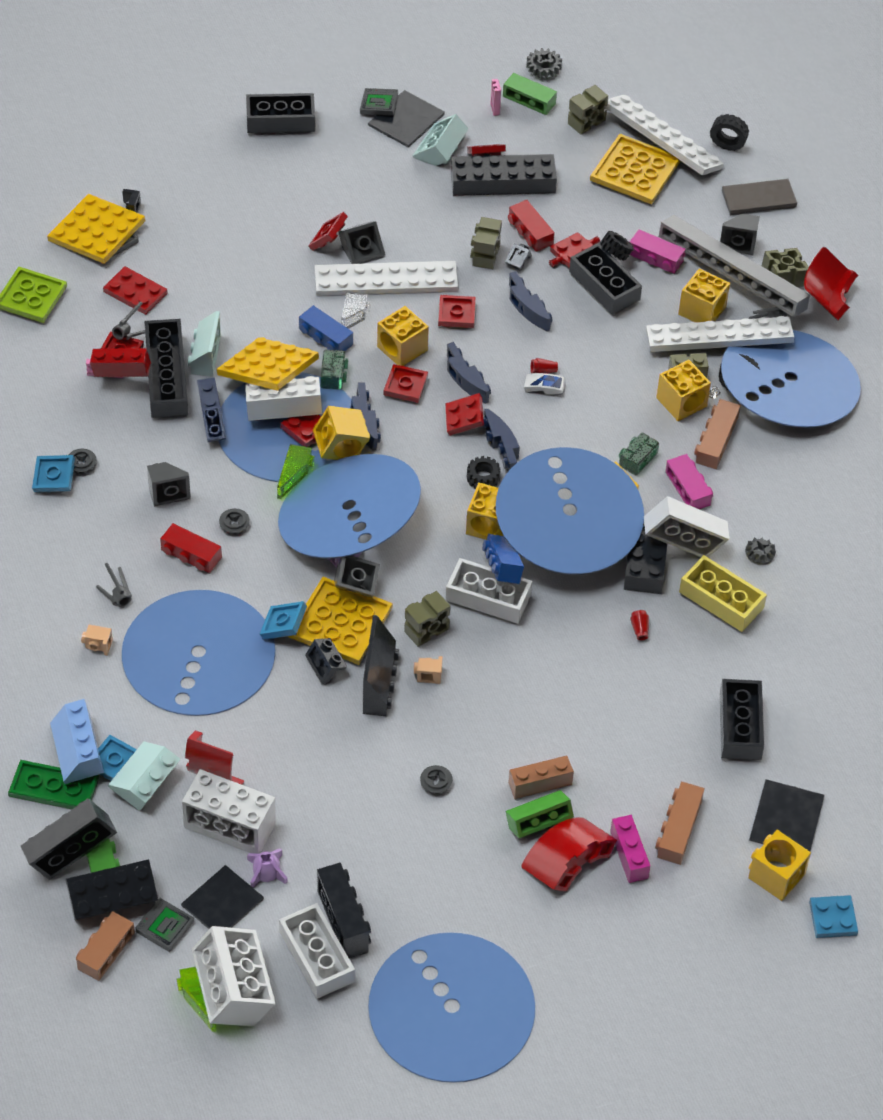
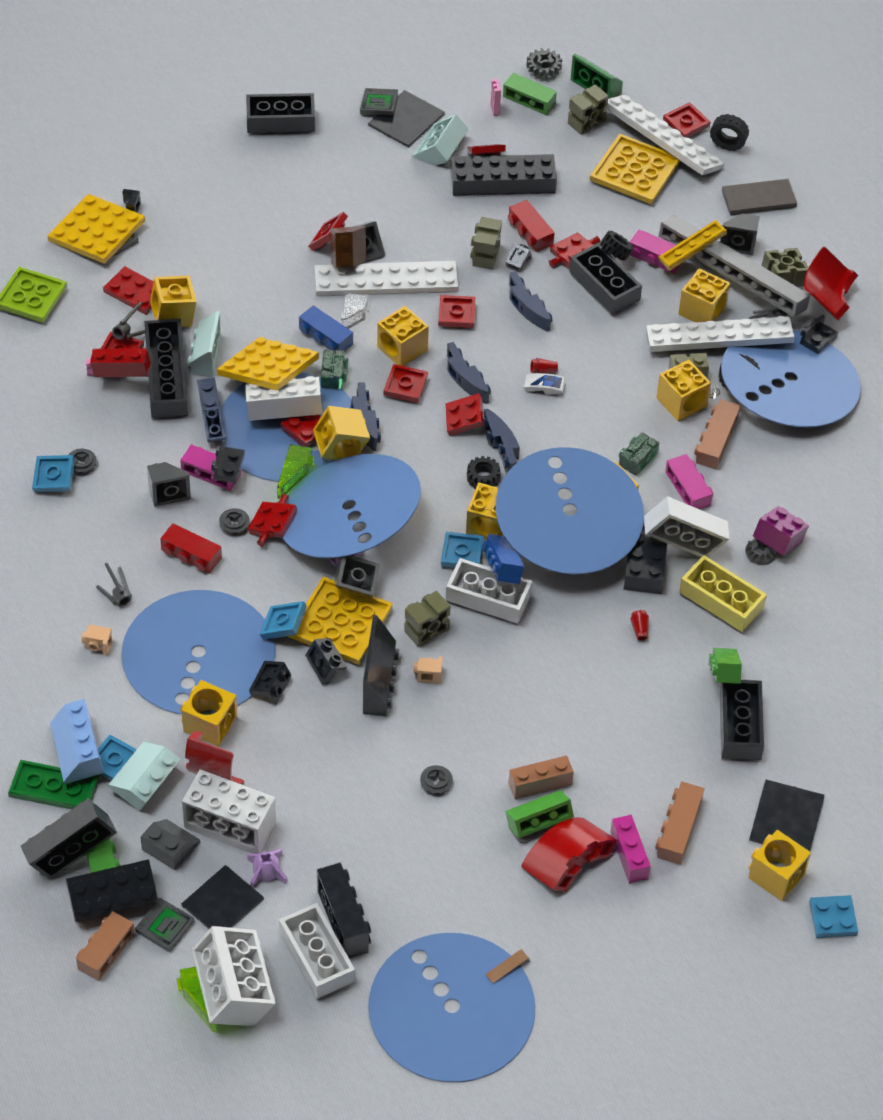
(168, 842): none -> dark grey slope
(173, 299): none -> yellow brick
(198, 464): none -> dark pink brick
(213, 726): none -> yellow brick
(227, 463): none -> black bracket
(271, 680): none -> black bracket
(272, 519): none -> red plate
(348, 246): none -> reddish brown slope
(461, 546): none -> dark azure plate
(507, 966): none -> medium nougat piece
(588, 74): none -> green slope
(687, 120): none -> red plate
(692, 245): none -> yellow tile
(725, 665): none -> bright green brick
(781, 530): none -> magenta brick
(817, 335): none -> black bracket

